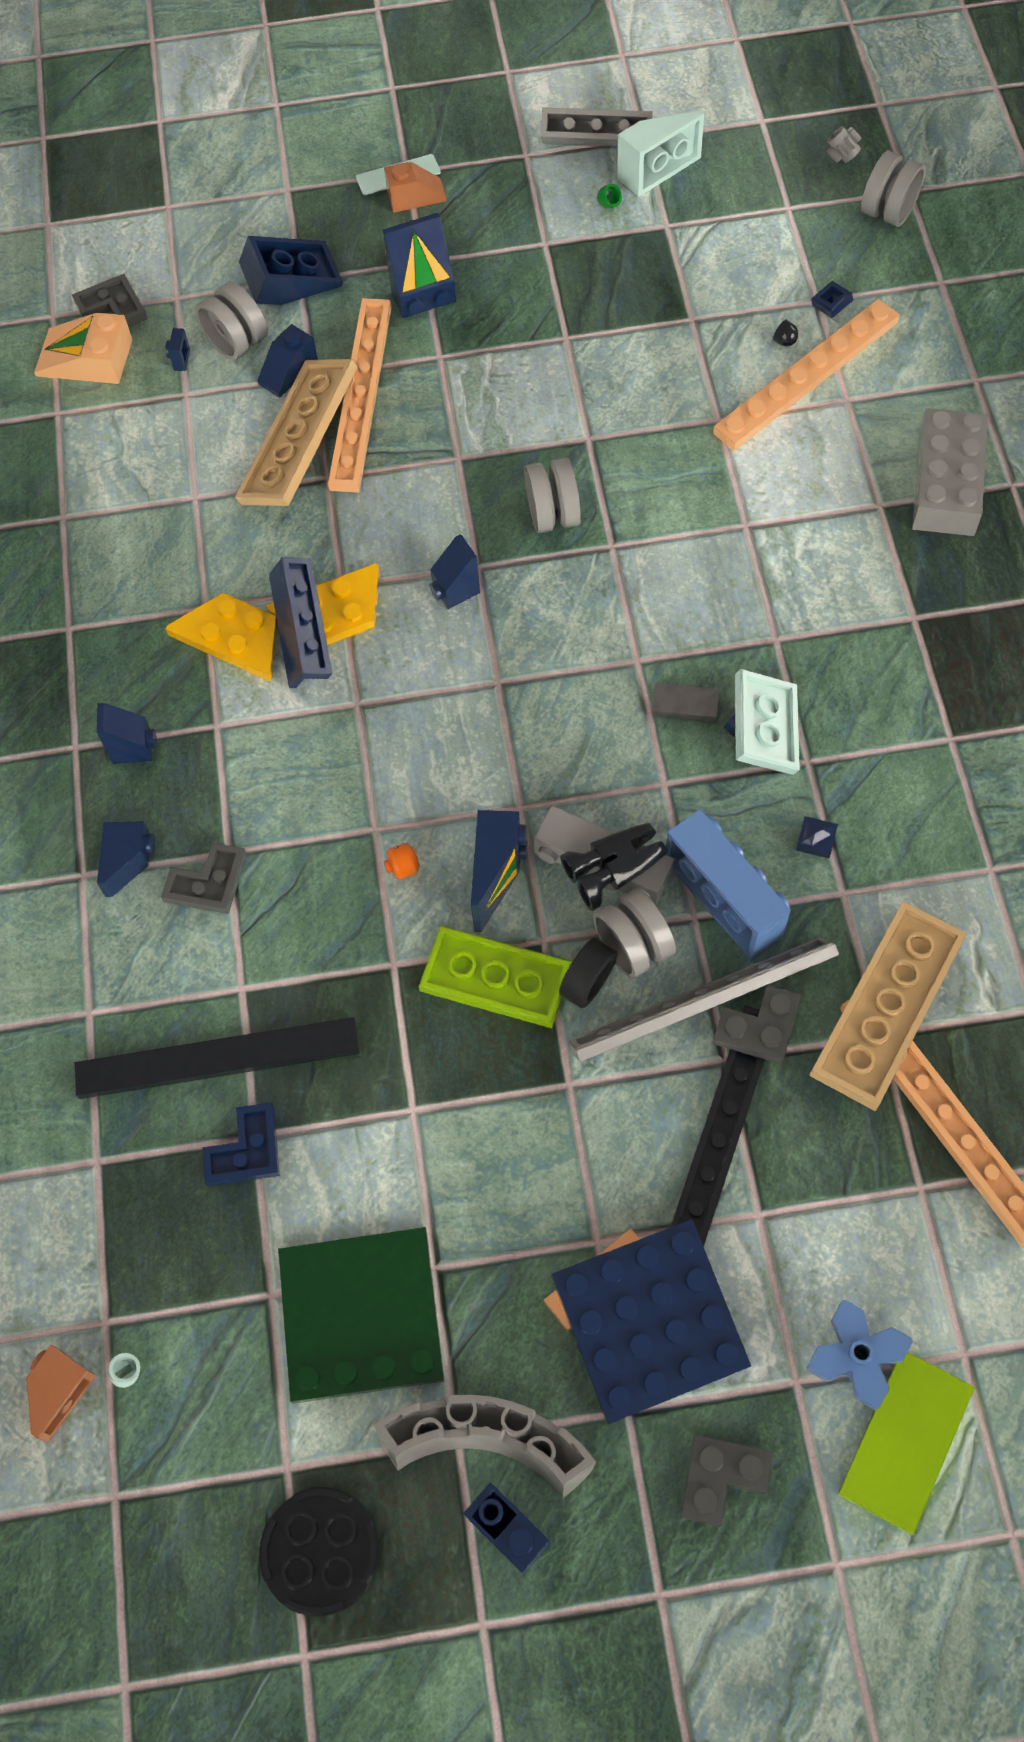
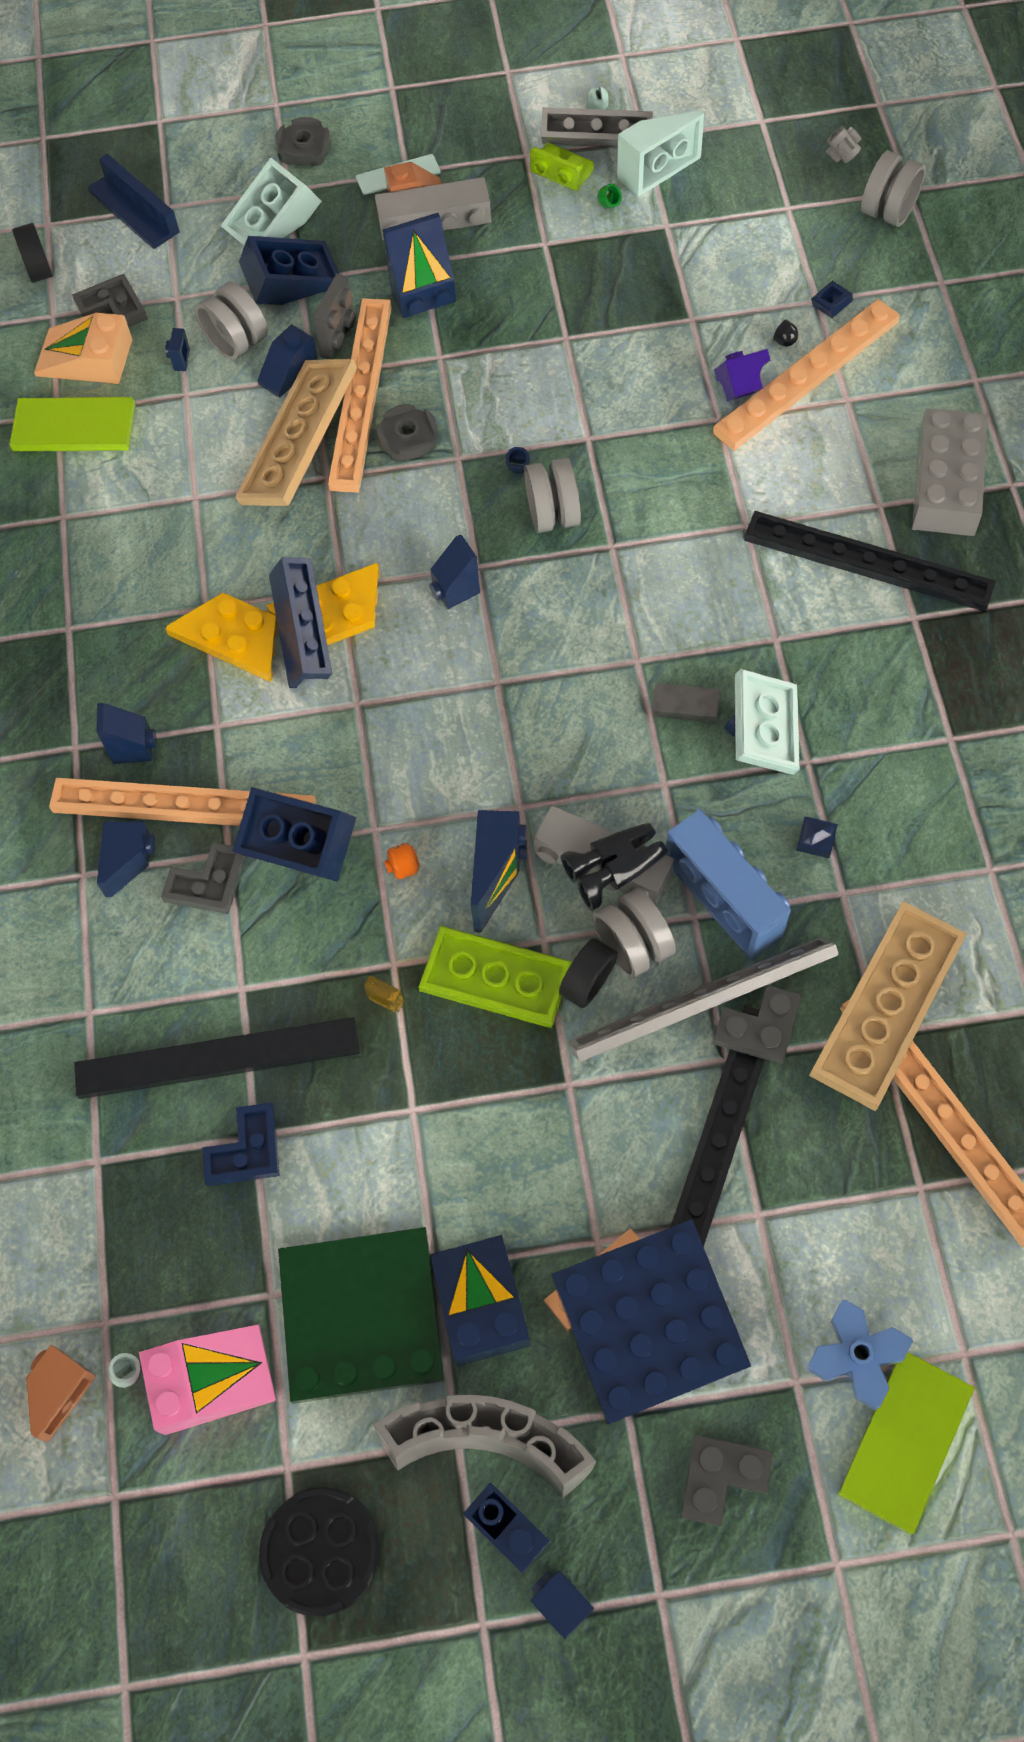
(32, 252): none -> black tyre
(73, 424): none -> lime tile
(134, 204): none -> dark blue panel
(152, 801): none -> light nougat plate
(206, 1378): none -> bright pink slope
(271, 205): none -> light aqua slope
(294, 834): none -> dark blue slope
(302, 153): none -> dark grey plate
(334, 316): none -> dark grey plate
(384, 994): none -> clear yellow tile
(412, 445): none -> dark grey plate
(458, 204): none -> light grey brick
(479, 1300): none -> dark blue slope
(517, 455): none -> dark blue hinge
(560, 165): none -> lime bracket
(560, 1603): none -> dark blue brick
(595, 93): none -> light aqua hinge
(741, 373): none -> dark purple brick
(870, 561): none -> black tile

